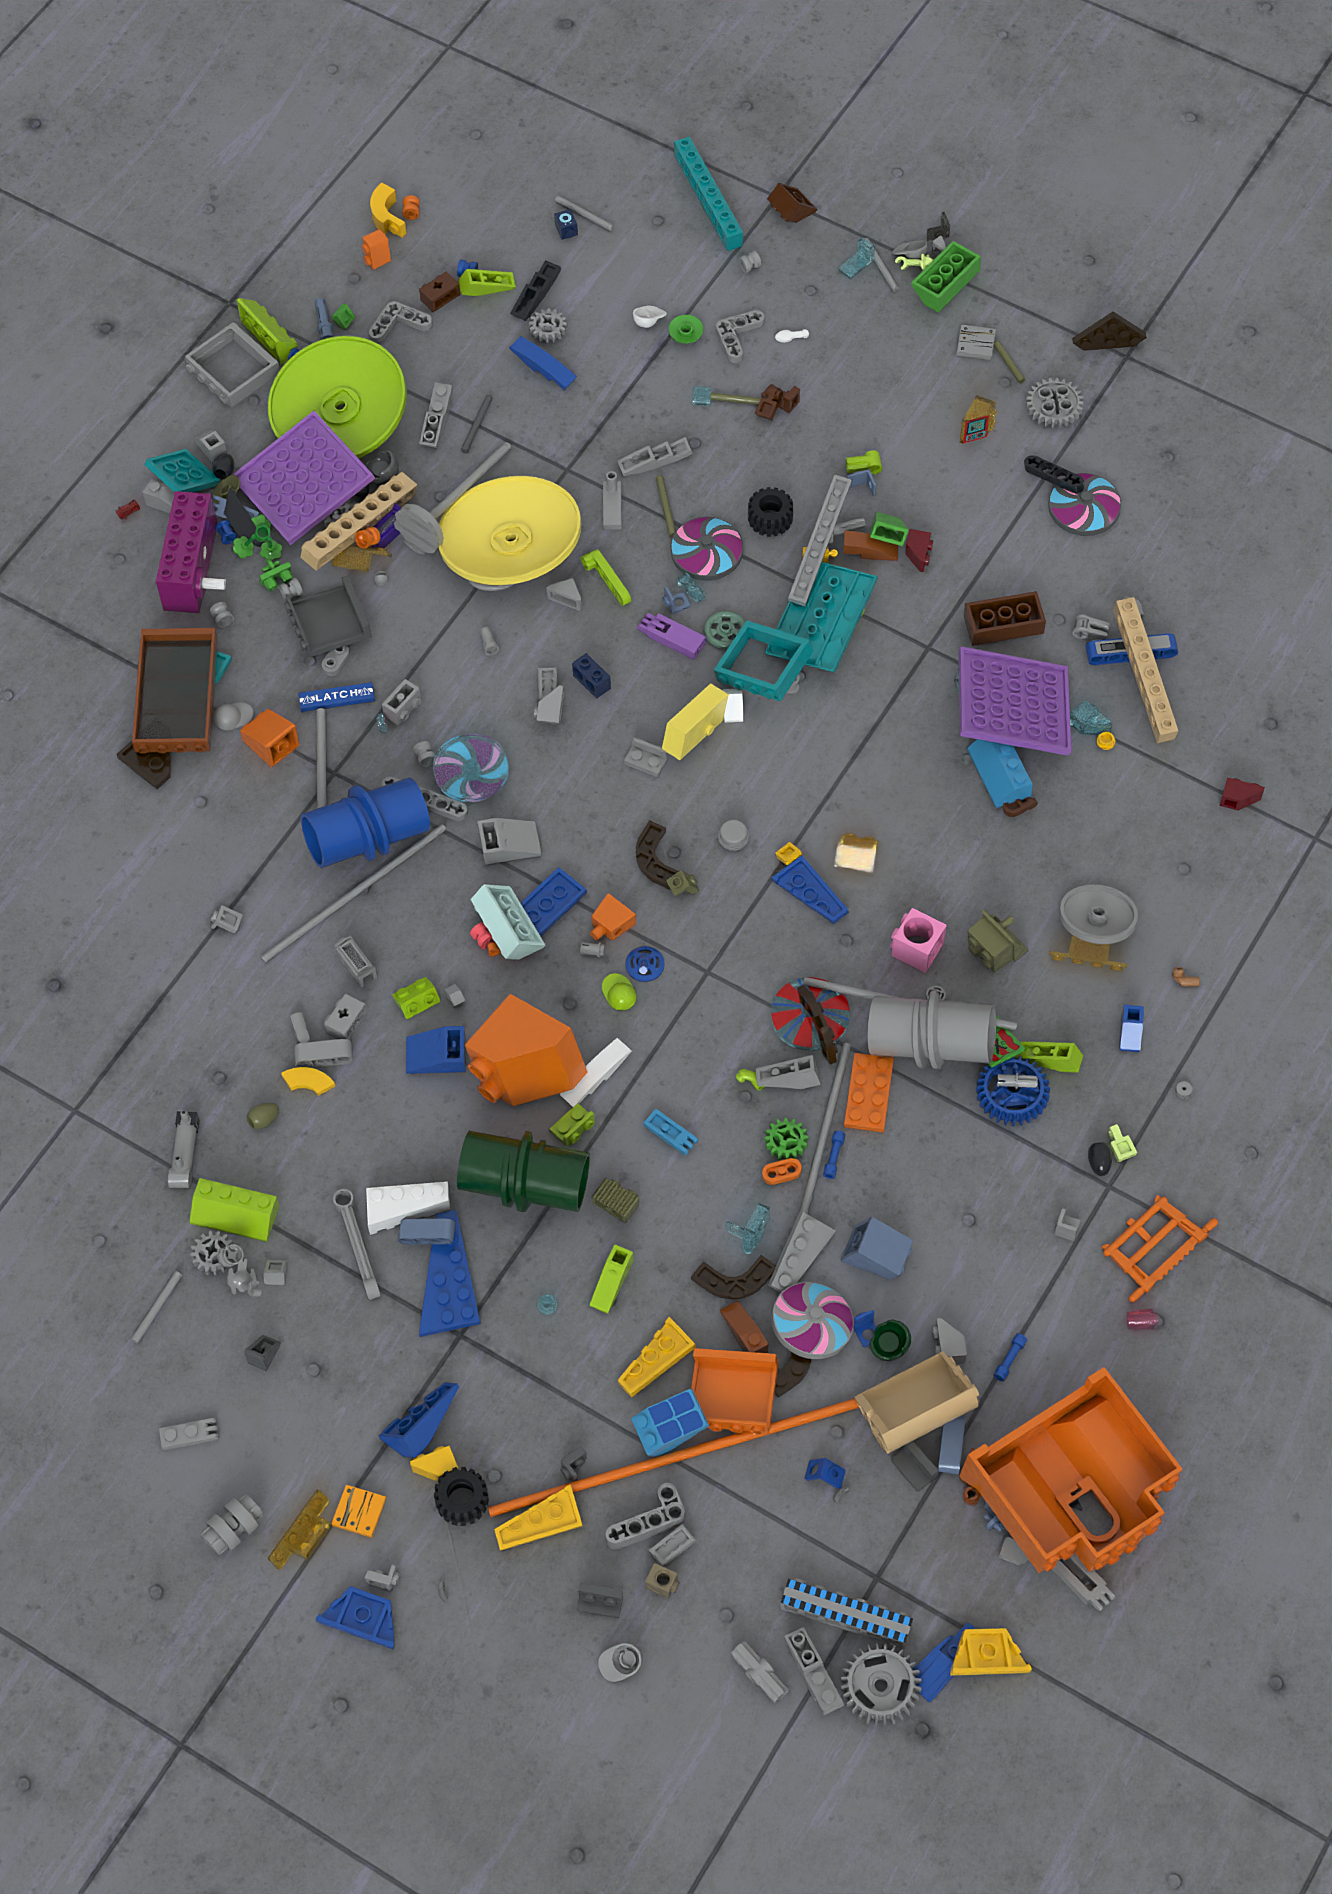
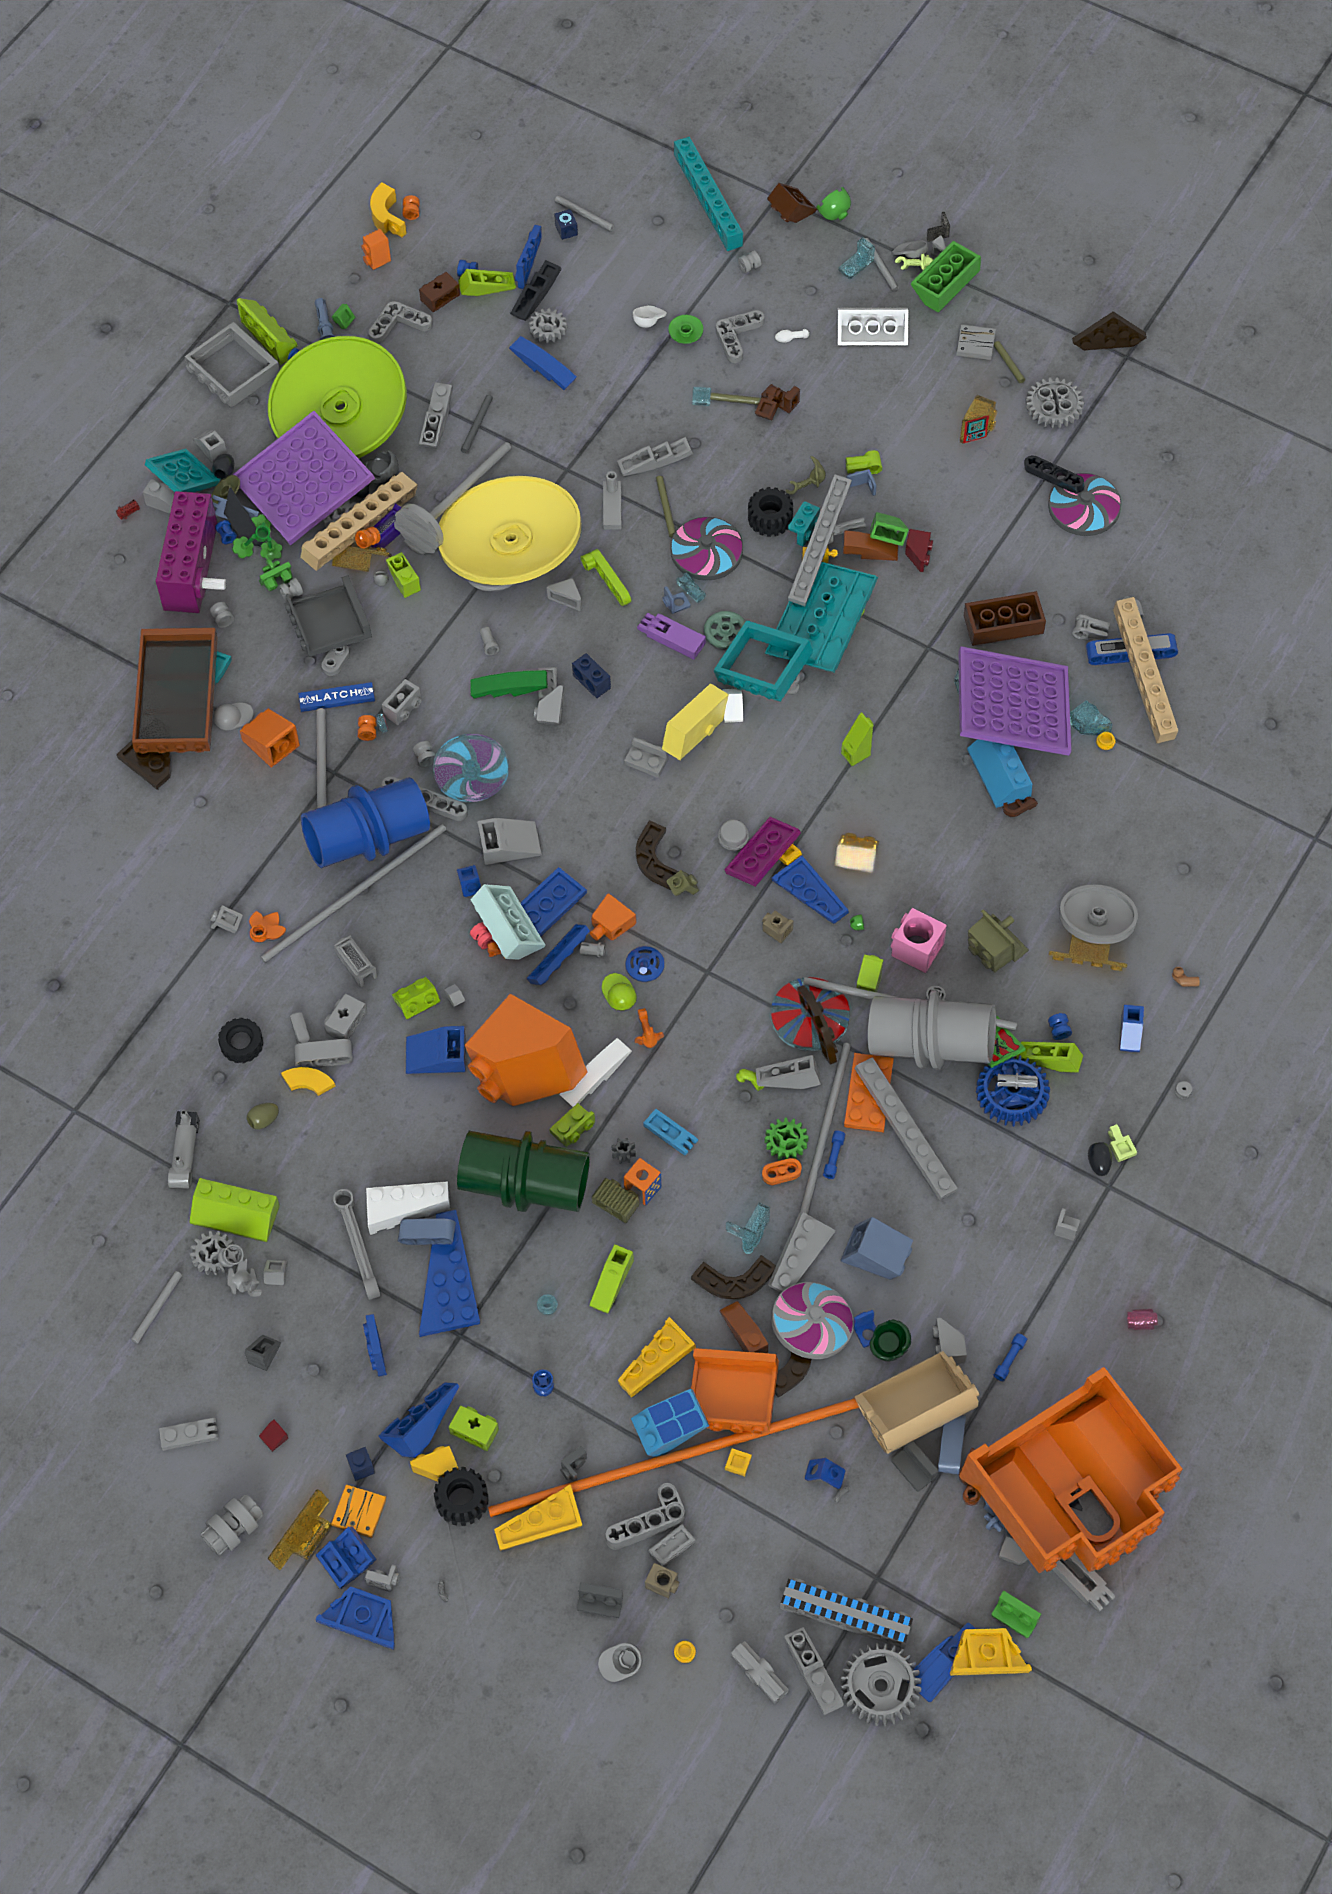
(247, 1053): none -> black tyre
(267, 925): none -> orange plate
(273, 1435): none -> dark red slope
(346, 1557): none -> blue slope
(360, 1463): none -> dark blue brick
(367, 727): none -> orange wheel
(374, 1345): none -> blue plate
(403, 575): none -> lime slope
(469, 880): none -> blue bracket
(479, 1436): none -> lime brick
(510, 682): none -> green slope
(528, 256): none -> blue wing
(543, 1378): none -> blue wheel
(562, 950): none -> blue plate
(620, 1154): none -> dark grey gear
(648, 1186): none -> orange piece
(649, 1037): none -> orange piece
(684, 1651): none -> yellow plate
(738, 1462): none -> yellow plate
(762, 851): none -> magenta plate
(781, 929): none -> dark tan brick
(804, 522): none -> teal bracket
(816, 477): none -> olive piece
(835, 205): none -> bright green cylinder
(857, 922): none -> bright green hinge
(858, 740): none -> lime slope
(870, 973): none -> lime slope
(872, 326): none -> white slope
(906, 1128): none -> light grey plate
(1016, 1614): none -> bright green bracket
(1060, 1027): none -> blue wheel
(1177, 1218): orange piece -> none
(1240, 794): dark red slope -> none

